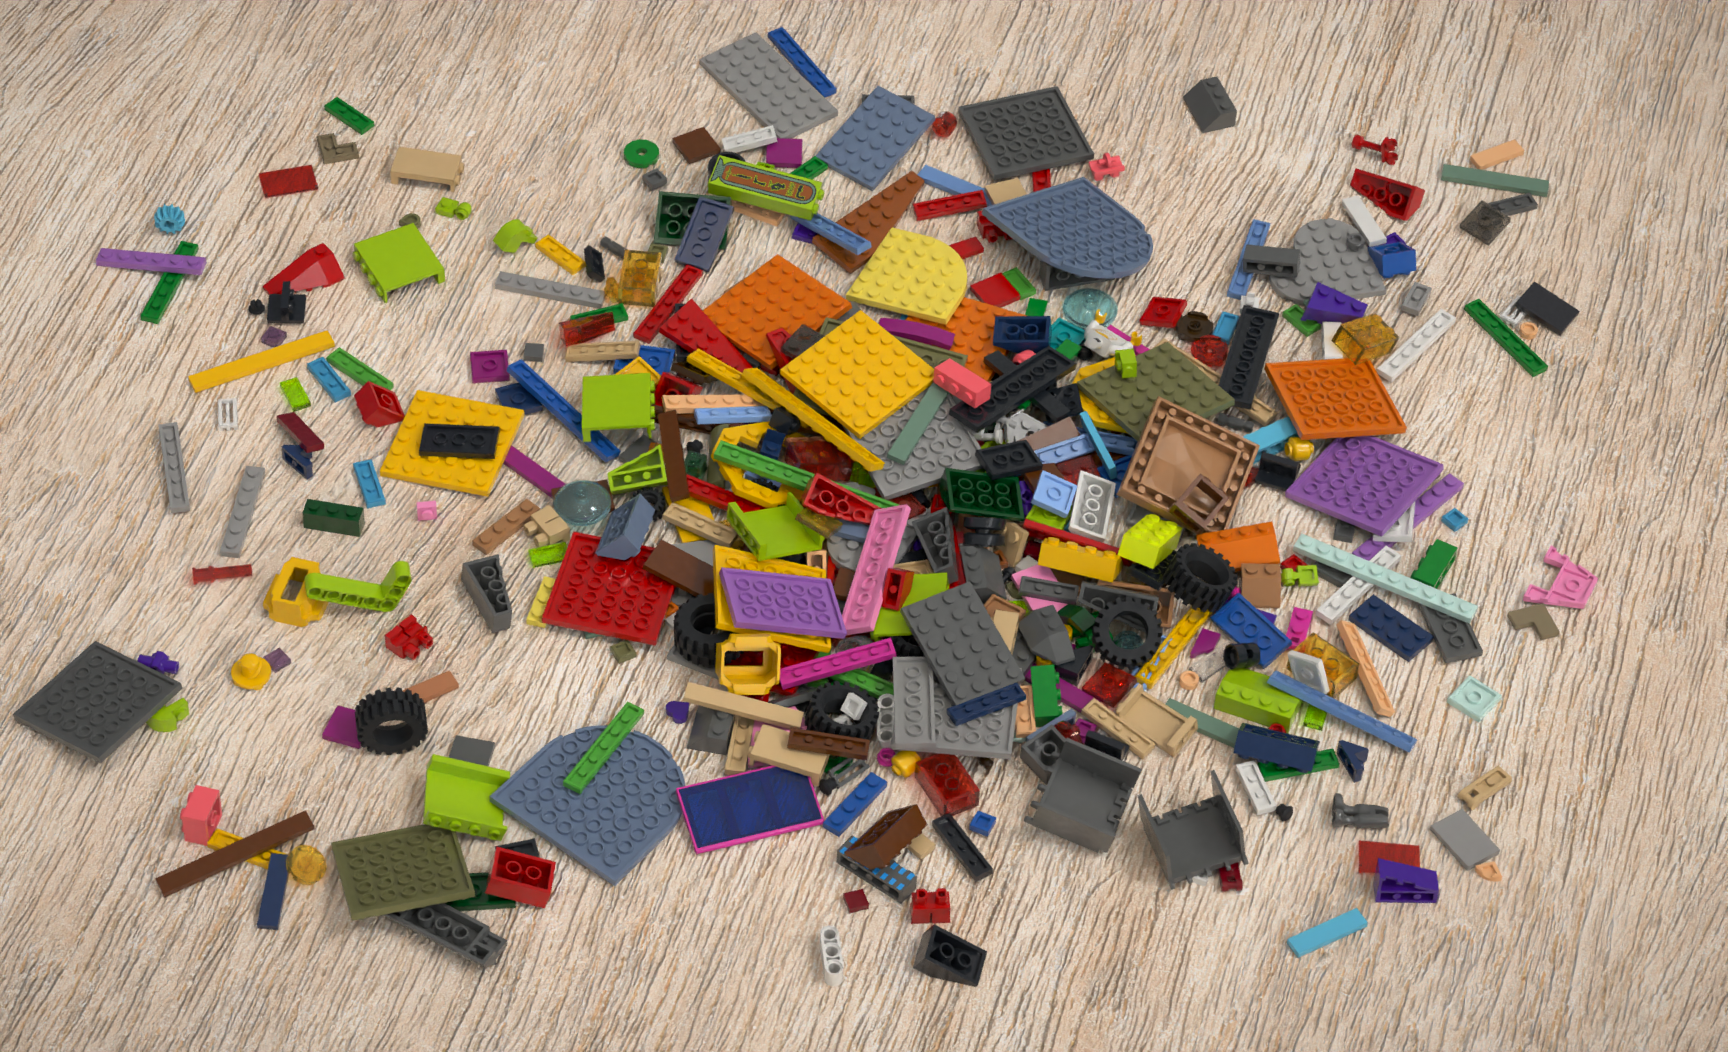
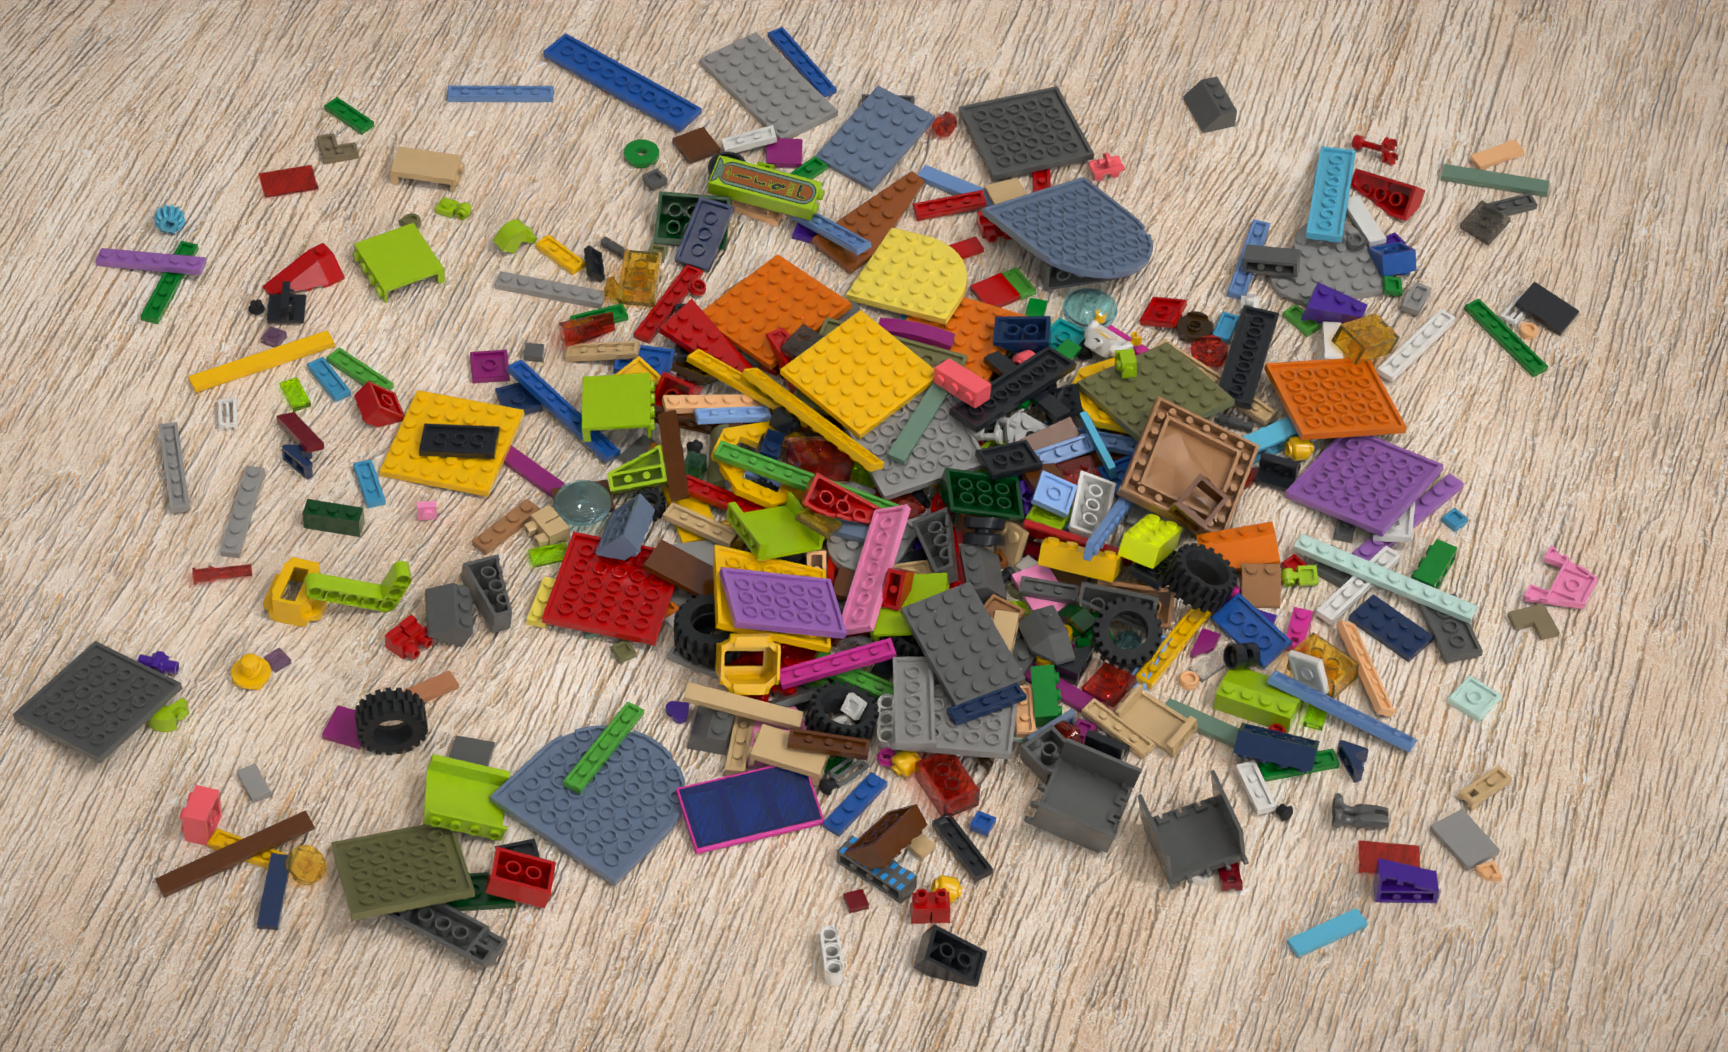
(254, 783): none -> light grey tile
(449, 613): none -> dark grey slope
(500, 93): none -> medium blue tile
(622, 82): none -> blue plate
(697, 287): none -> red plate
(951, 885): none -> yellow head
(1106, 528): none -> medium blue plate
(1331, 194): none -> medium azure plate
(1392, 286): none -> green plate

